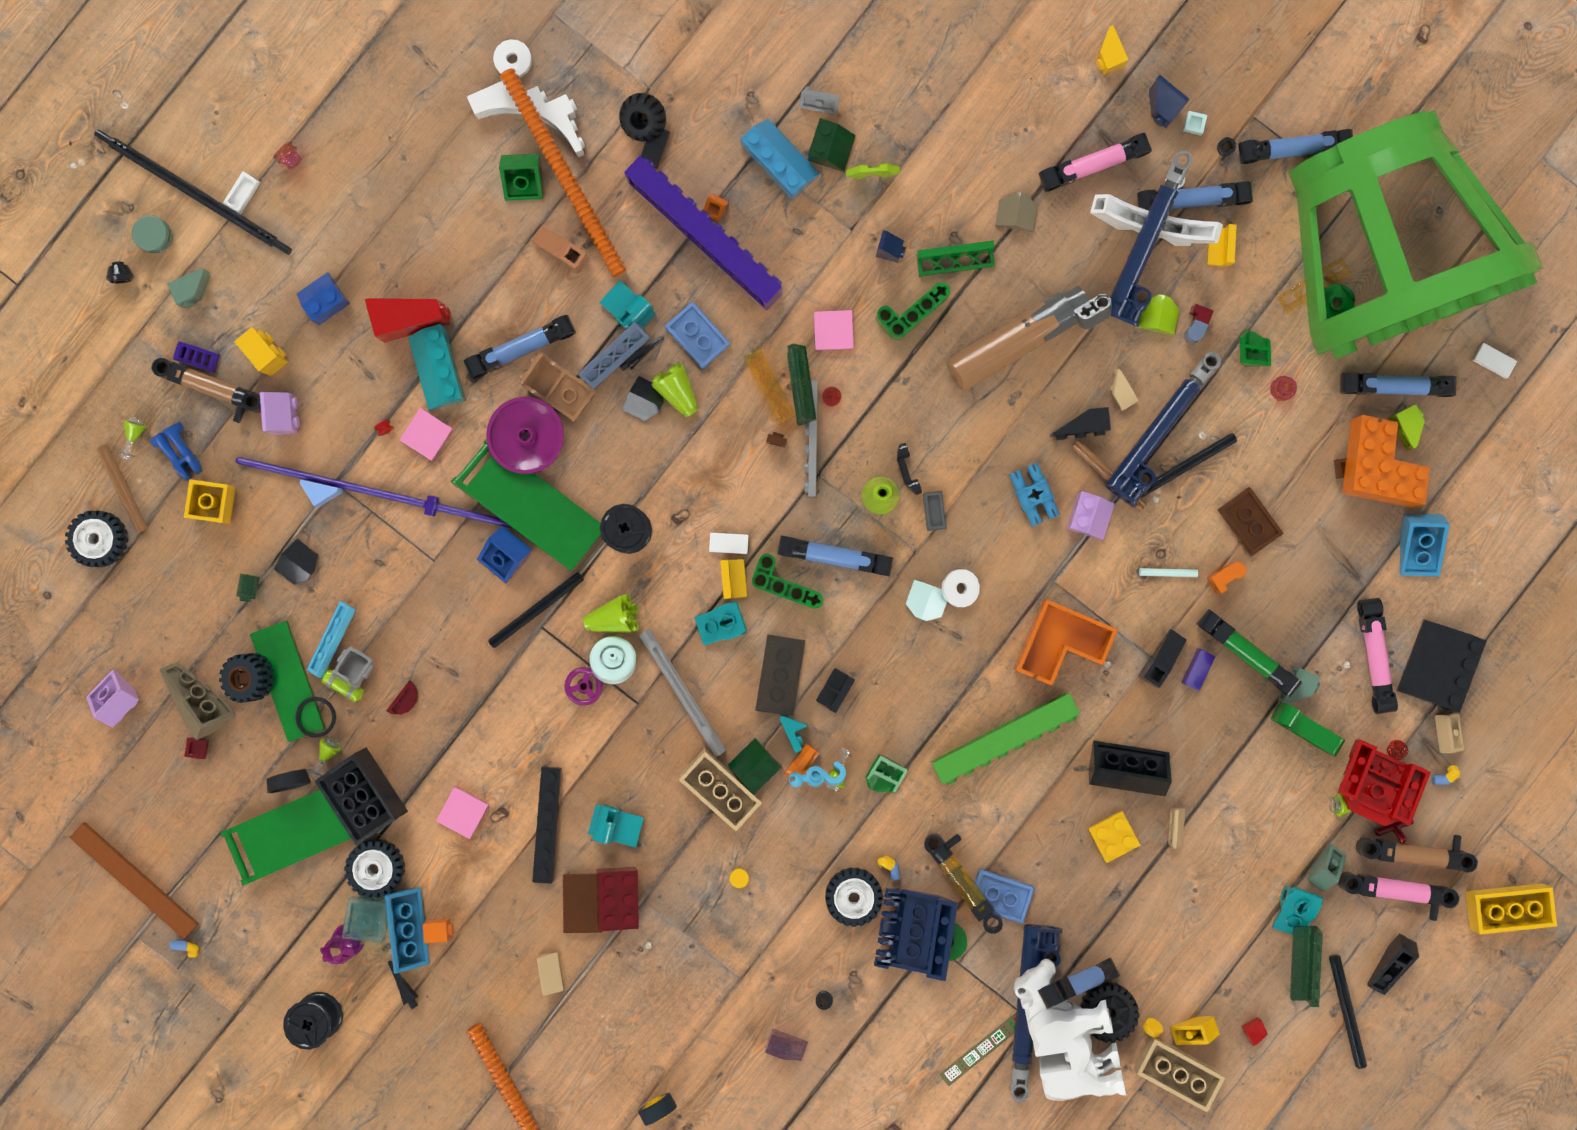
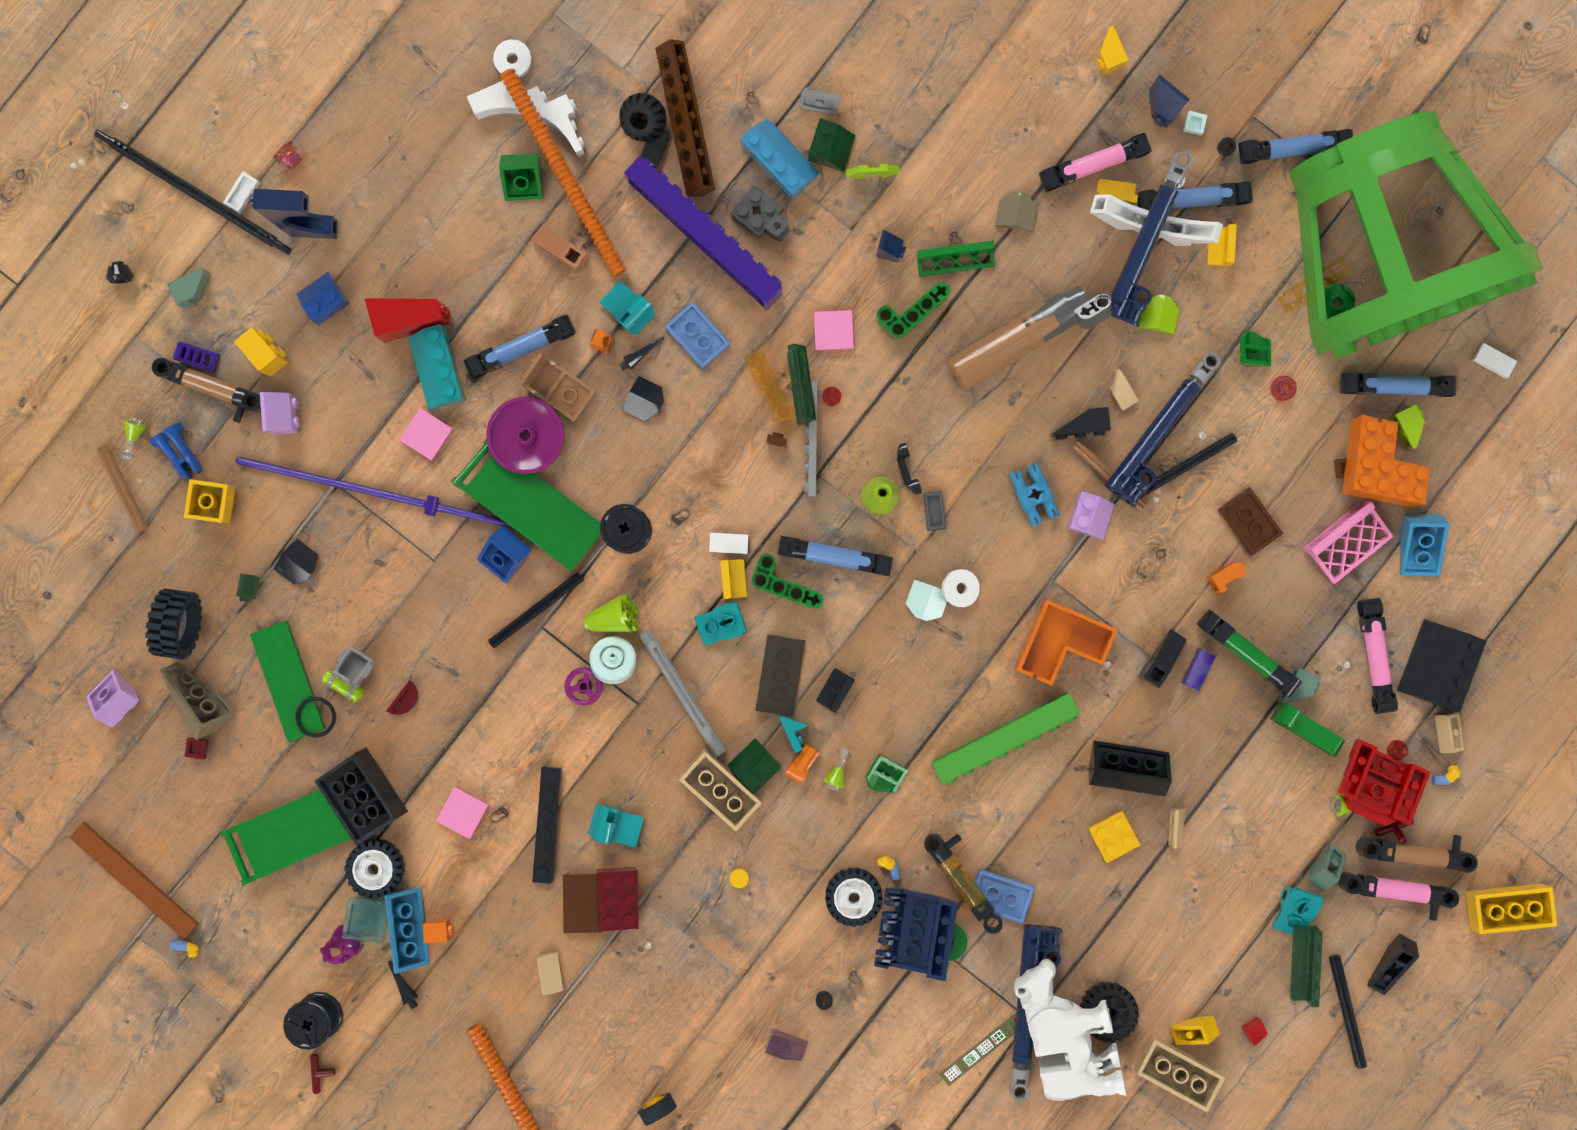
(82, 536): wheel -> none
(152, 234): sand green head -> none
(173, 624): none -> black wheel
(246, 677): black wheel -> none
(287, 781): black tyre -> none
(290, 213): none -> dark blue arch
(316, 1073): none -> dark red piece
(319, 493): light blue slope -> none
(327, 749): piece -> none
(331, 639): medium azure plate -> none
(383, 427): red bush -> none
(601, 341): none -> orange leg
(614, 355): sand blue fence -> none
(676, 389): lime cone -> none
(685, 118): none -> reddish brown brick
(715, 207): orange slope -> none
(767, 221): none -> dark grey plate
(816, 776): medium azure piece -> none
(1078, 983): black piece -> none
(1121, 190): none -> yellow panel
(1153, 1027): yellow piece -> none
(1168, 572): light aqua piece -> none
(1199, 323): leg -> none
(1341, 527): none -> bright pink fence

